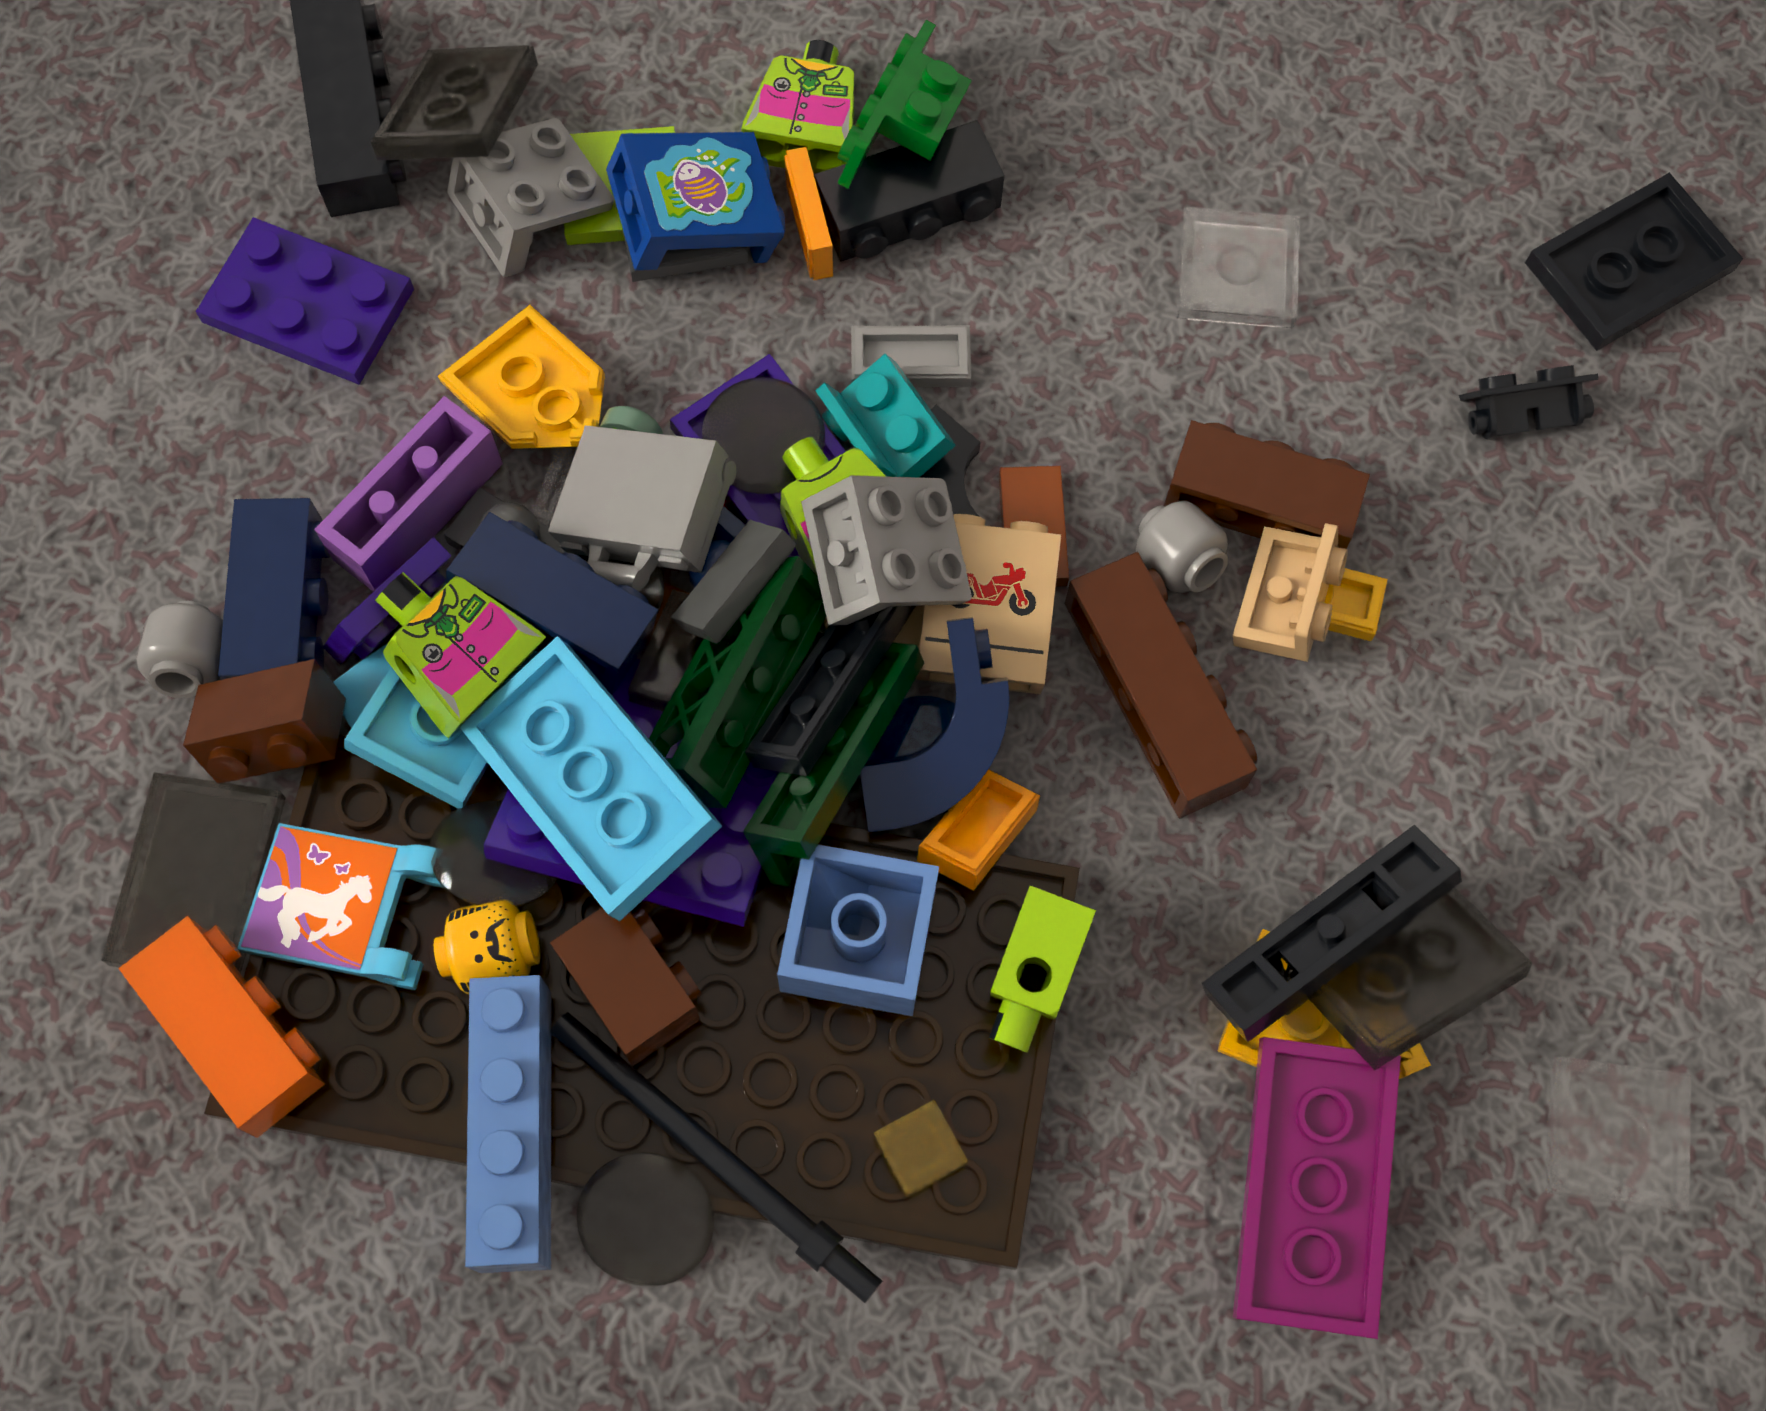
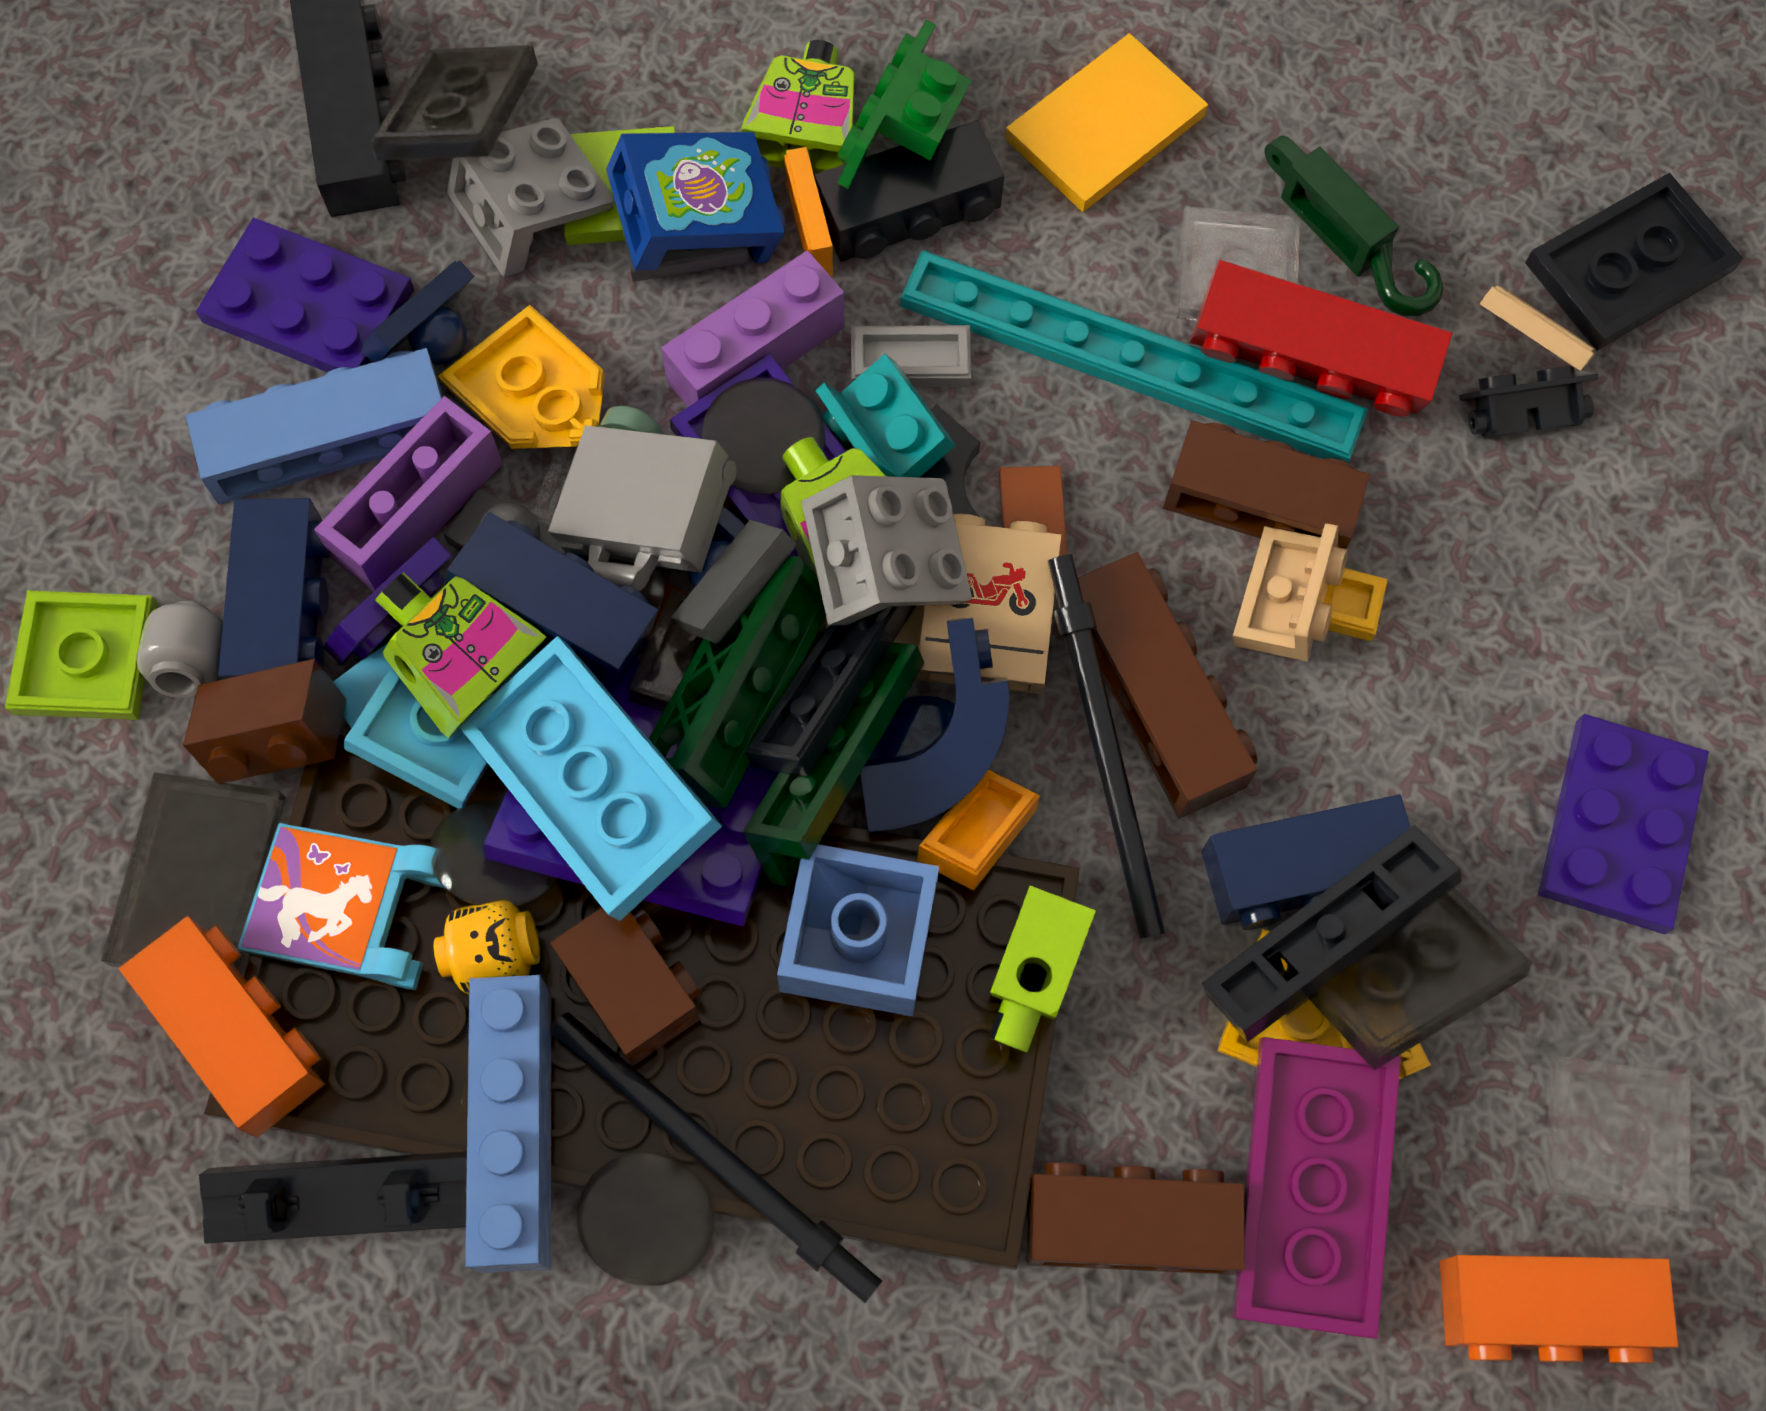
(79, 655): none -> lime tile
(311, 425): none -> medium blue brick
(335, 1197): none -> black hinge
(425, 321): none -> dark blue tile
(775, 317): none -> medium lavender brick
(920, 1148): clear yellow tile -> none
(1075, 622): none -> black bar
(1106, 122): none -> yellow tile
(1133, 357): none -> teal tile
(1136, 1220): none -> reddish brown brick
(1183, 546): light grey head -> none
(1295, 859): none -> dark blue brick
(1320, 339): none -> red brick
(1348, 222): none -> dark green piece
(1538, 327): none -> tan tile
(1558, 1306): none -> orange brick
(1624, 824): none -> dark purple plate

